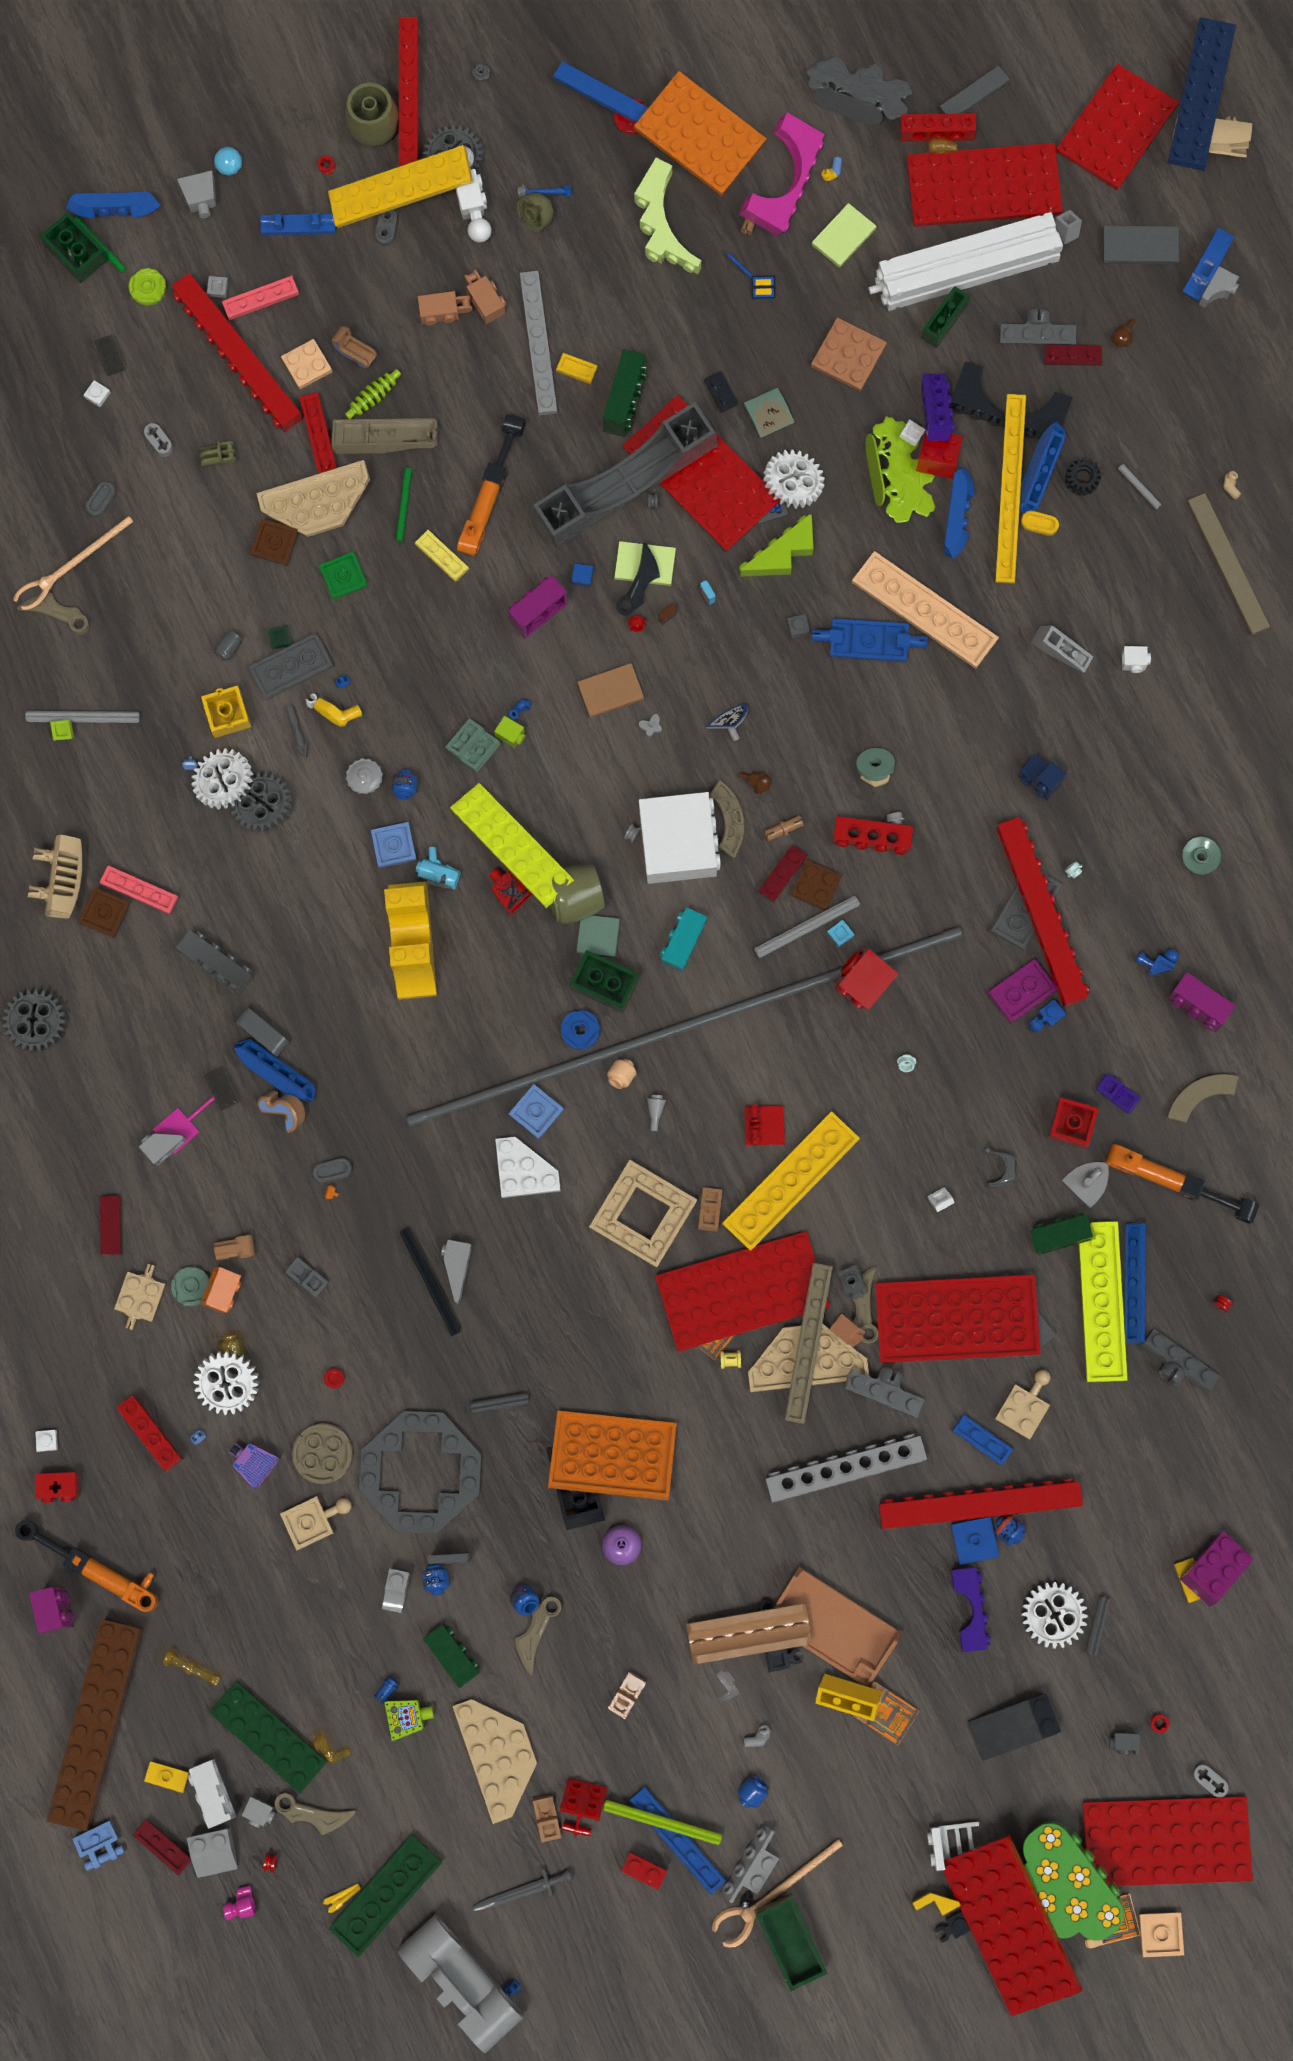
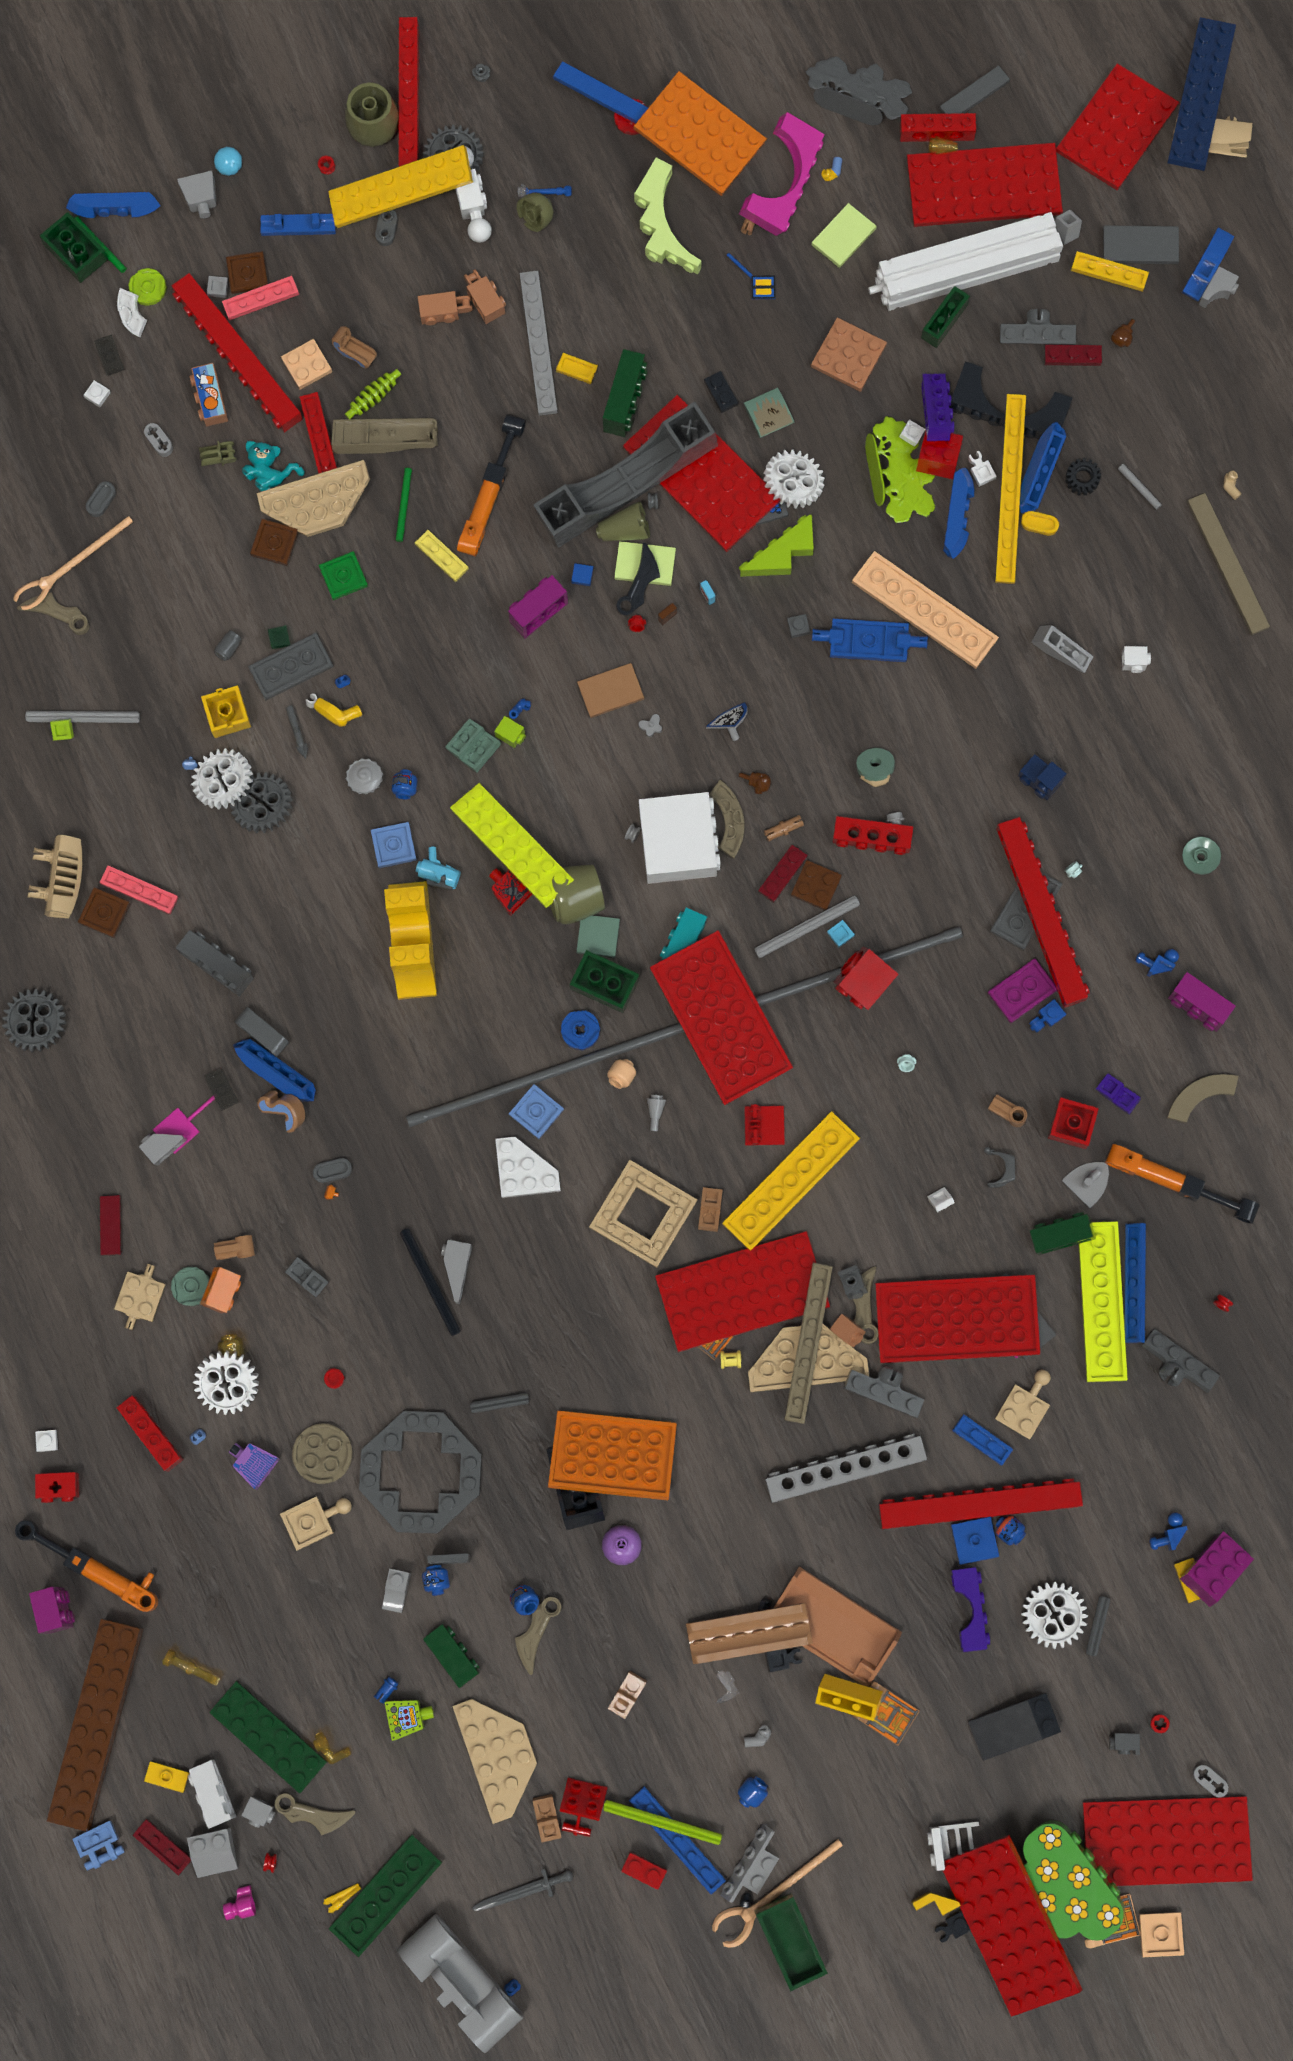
(129, 312): none -> white tile
(208, 394): none -> brick
(246, 272): none -> reddish brown tile
(263, 456): none -> teal animal
(625, 525): none -> olive cone
(721, 1017): none -> red plate
(981, 471): none -> white plate
(1006, 1109): none -> medium nougat piece
(1109, 271): none -> yellow plate
(1173, 1536): none -> blue piece

